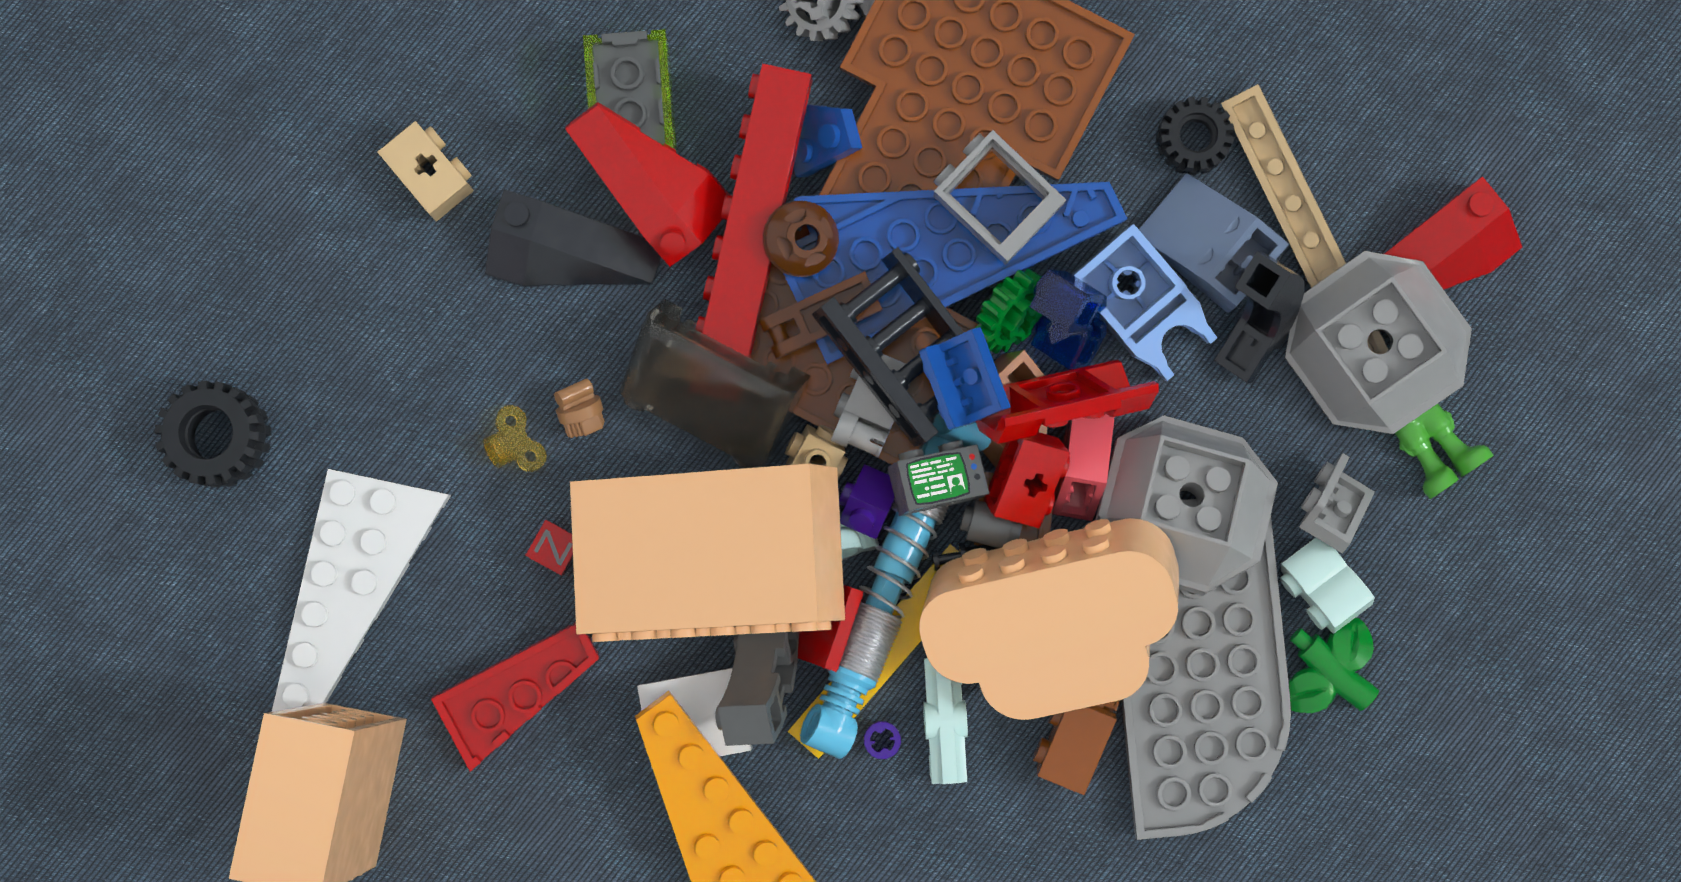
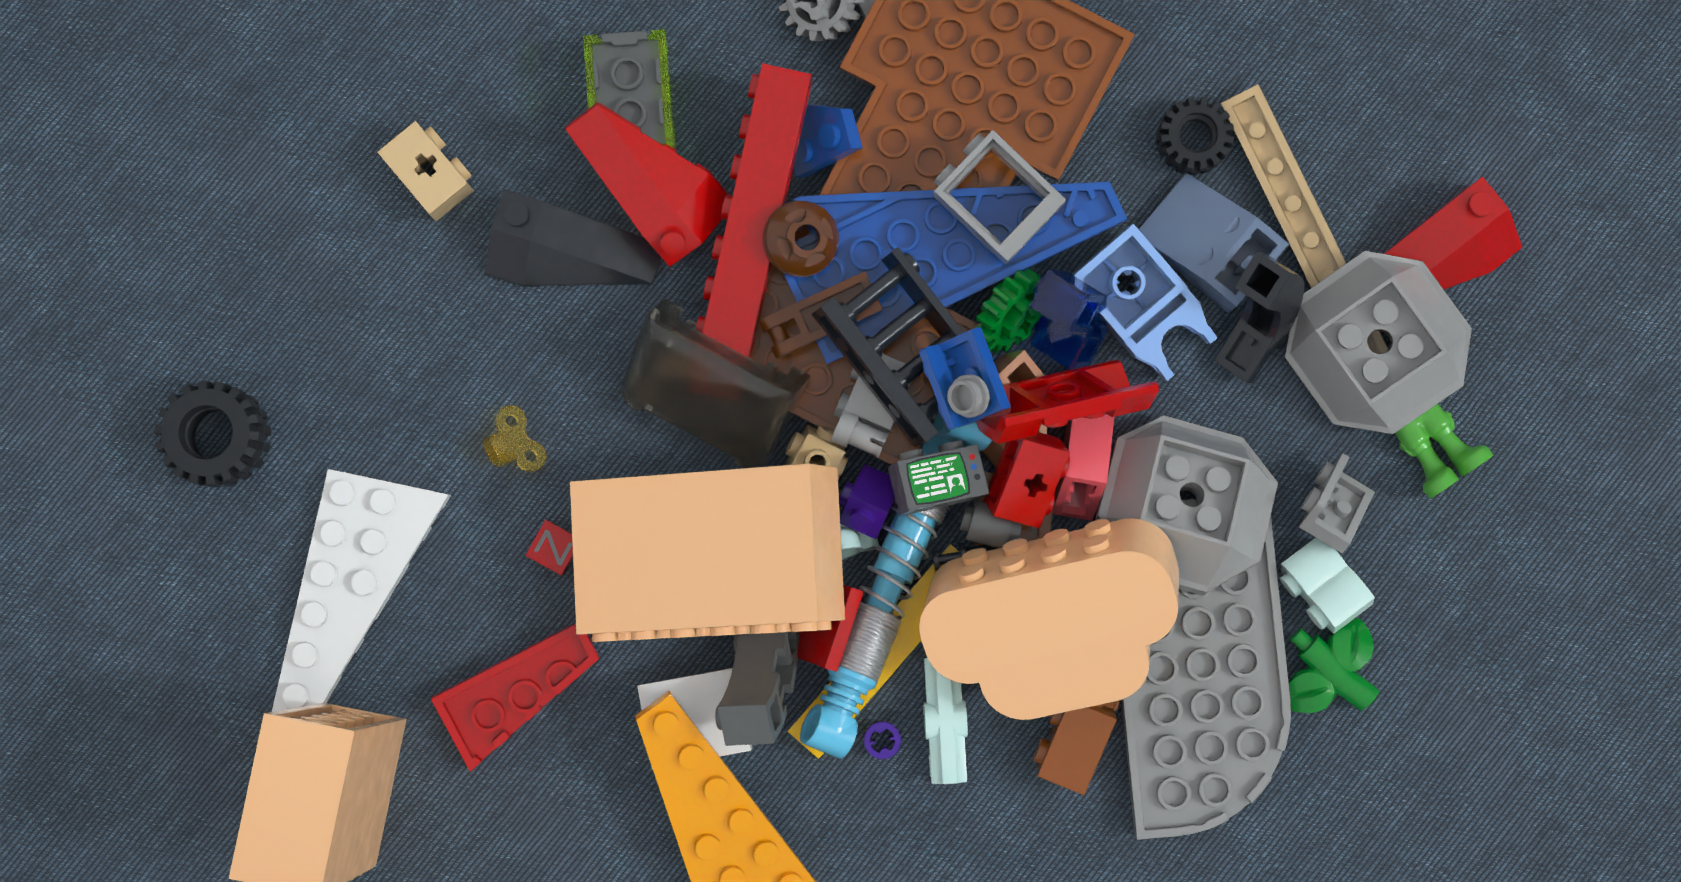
(579, 409): medium nougat piece -> none
(968, 396): none -> light grey plate

